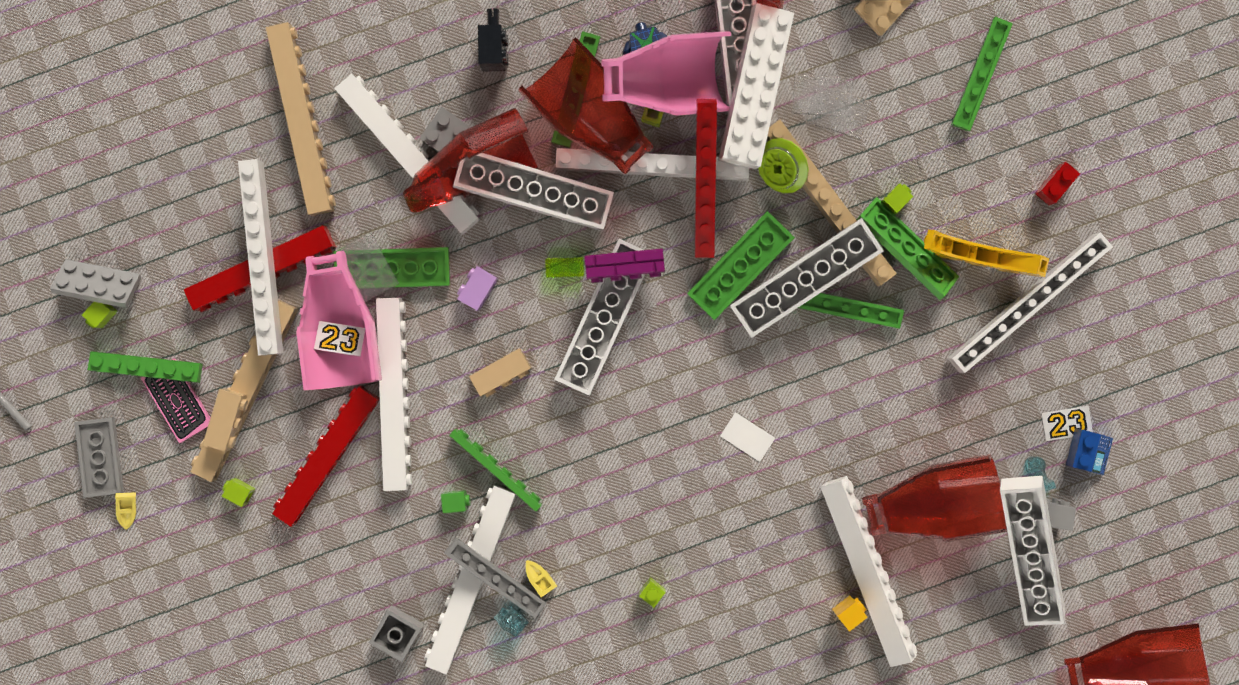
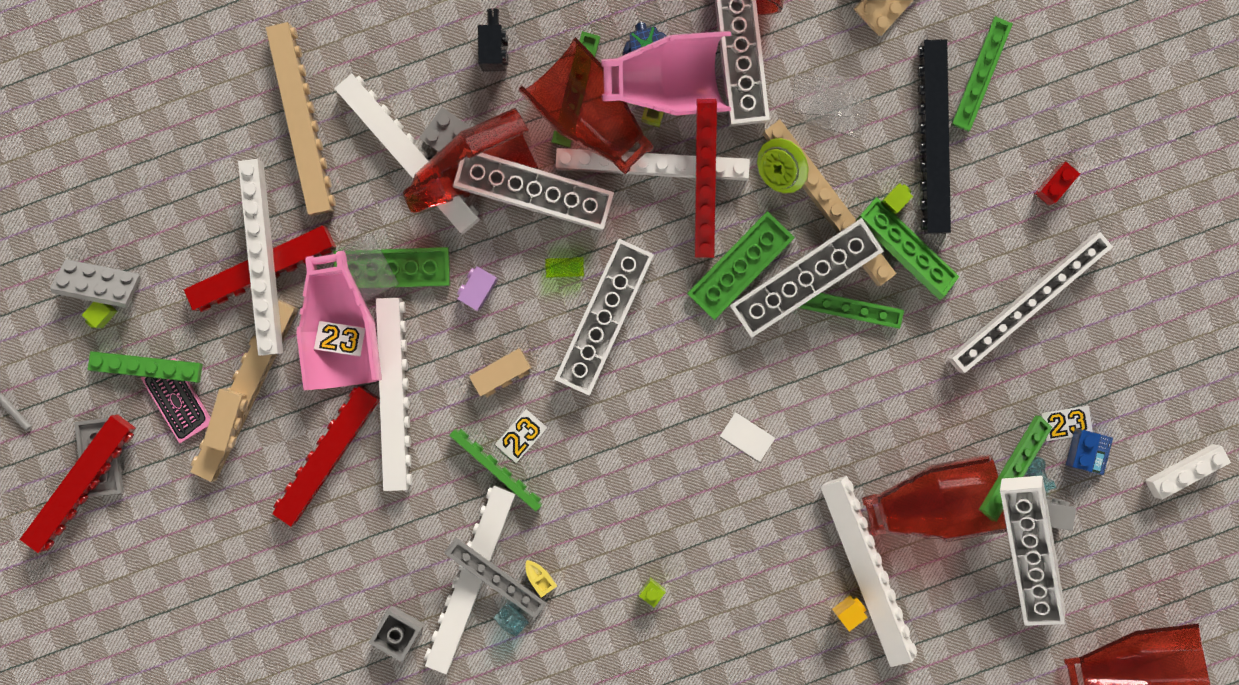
(78, 483): none -> red brick
(125, 508): light yellow plate -> none
(237, 492): lime brick -> none
(455, 501): bright green brick -> none
(521, 436): none -> sticker
(624, 264): magenta brick -> none
(756, 86): white brick -> none
(935, 137): none -> black brick
(986, 256): yellow arch -> none
(1017, 464): none -> bright green plate
(1187, 471): none -> white brick

